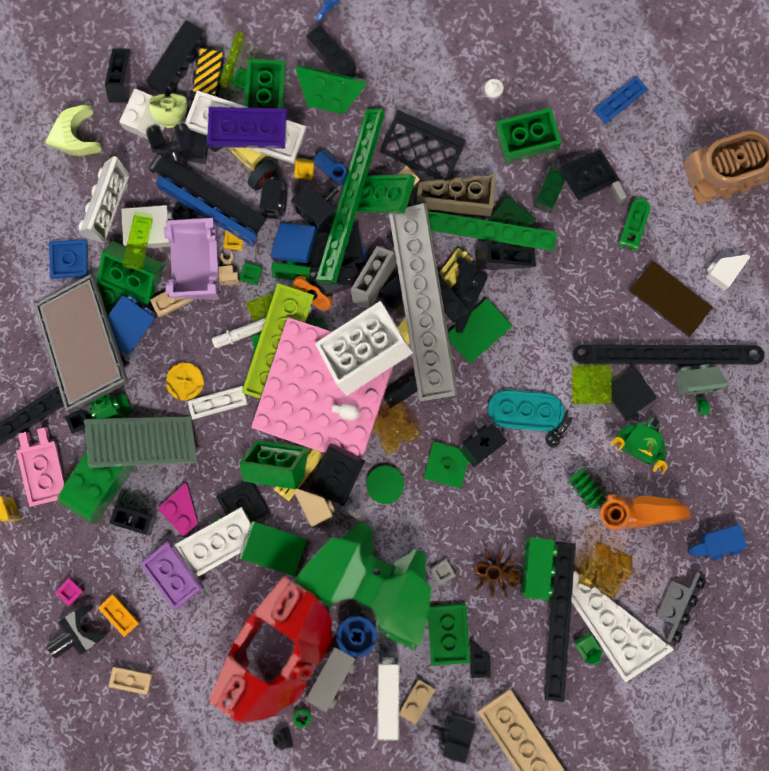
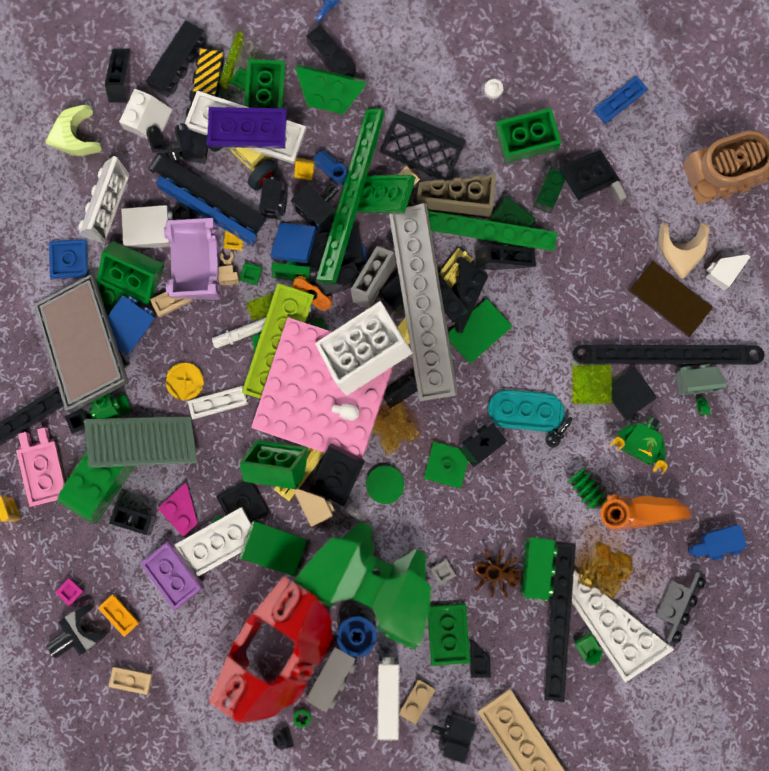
(137, 242): clear neon green tile -> none
(168, 110): yellowish green cylinder -> none
(635, 224): green plate -> none
(683, 256): none -> tan animal

